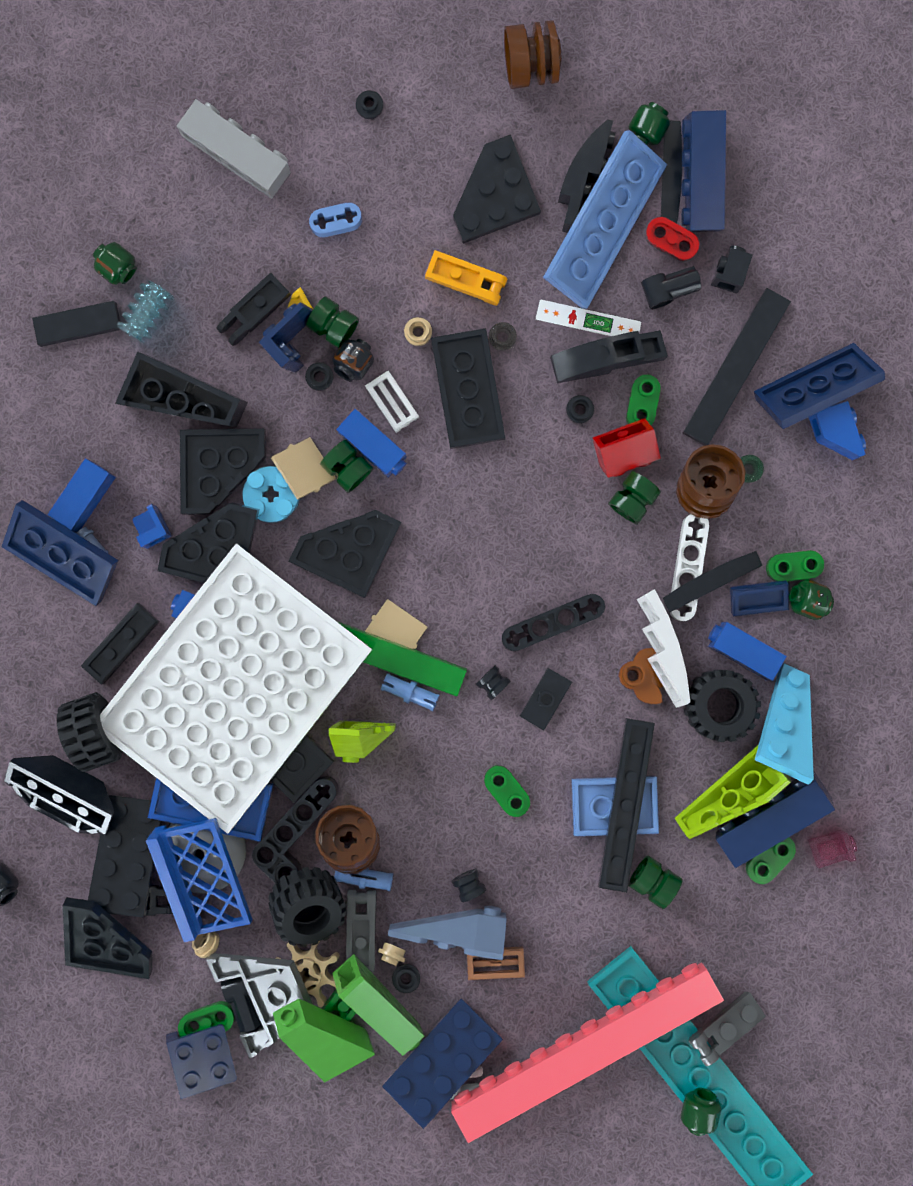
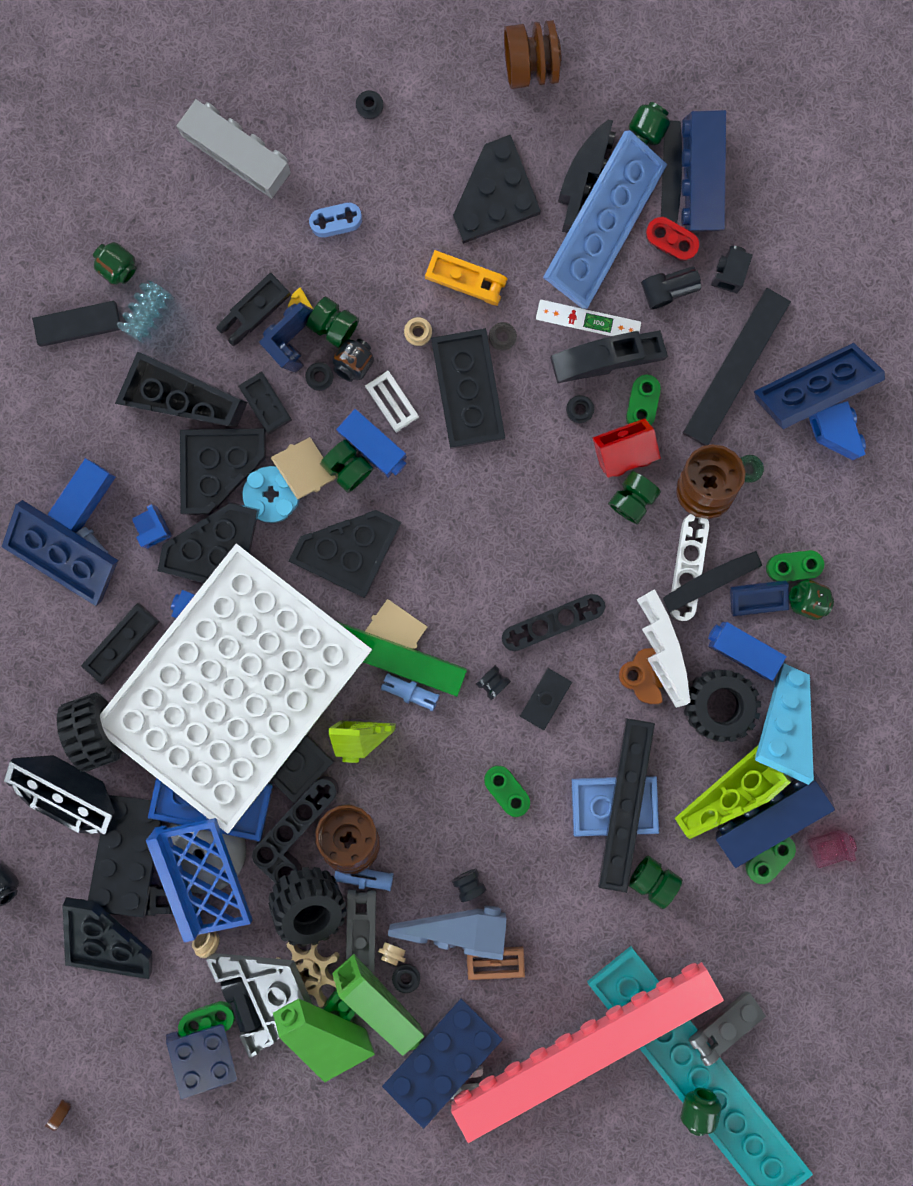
(58, 1115): none -> reddish brown tile
(265, 402): none -> black plate

